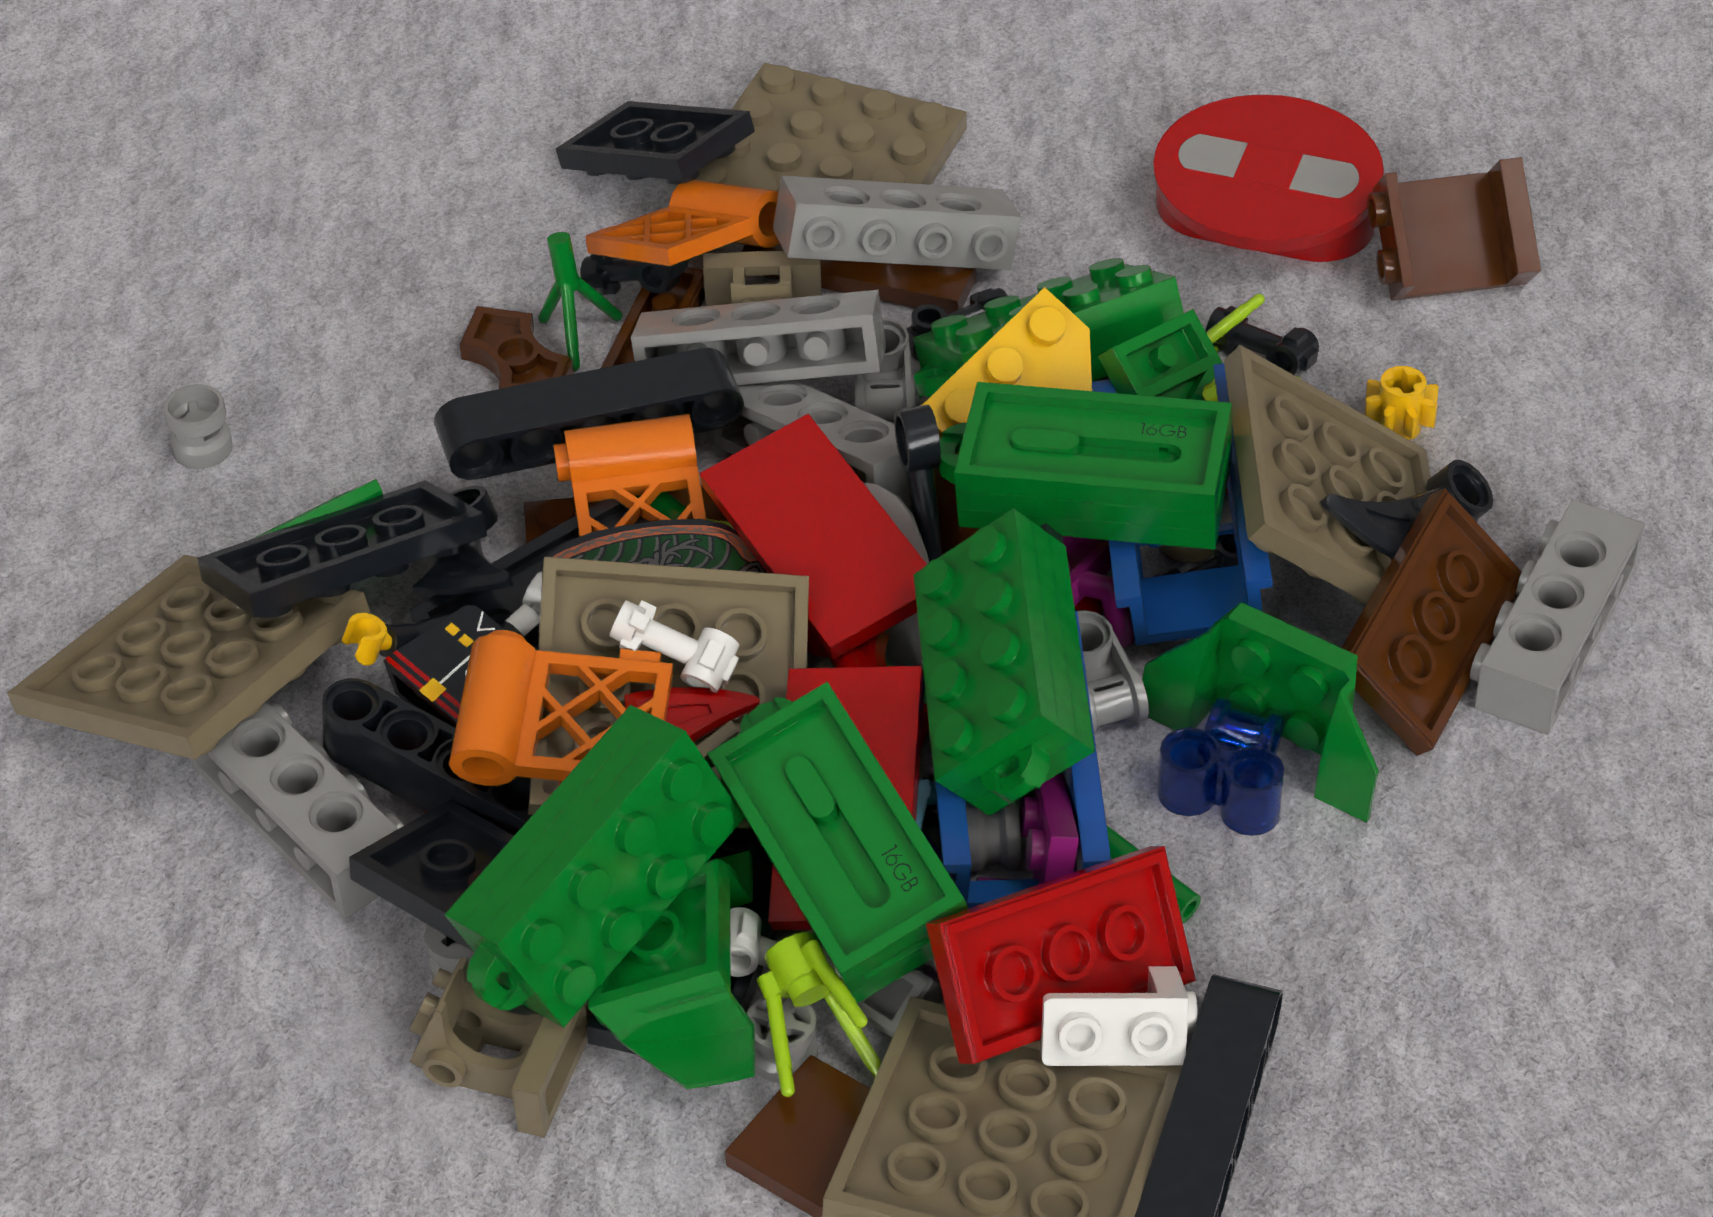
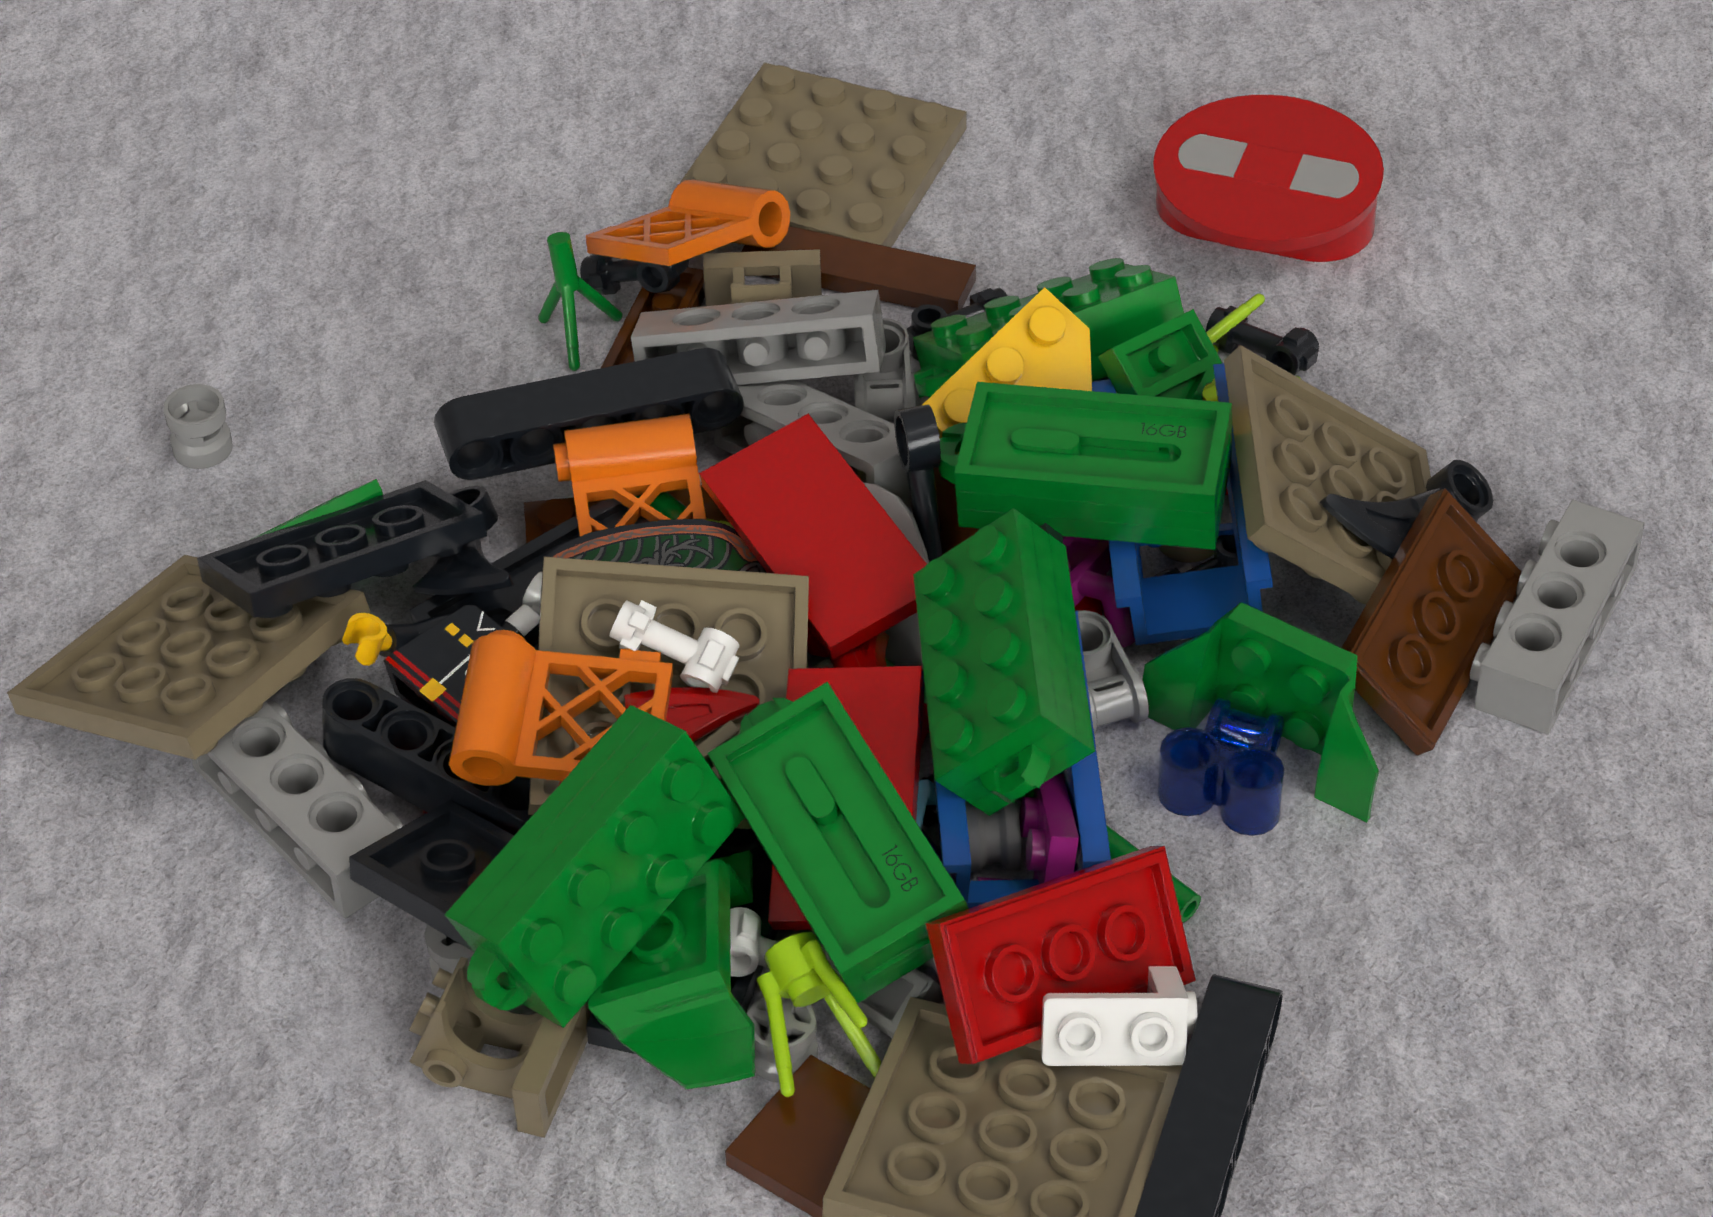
(507, 347): reddish brown tile -> none
(656, 141): black plate -> none
(895, 223): light grey brick -> none
(1402, 401): yellow gear -> none
(1454, 232): reddish brown panel -> none

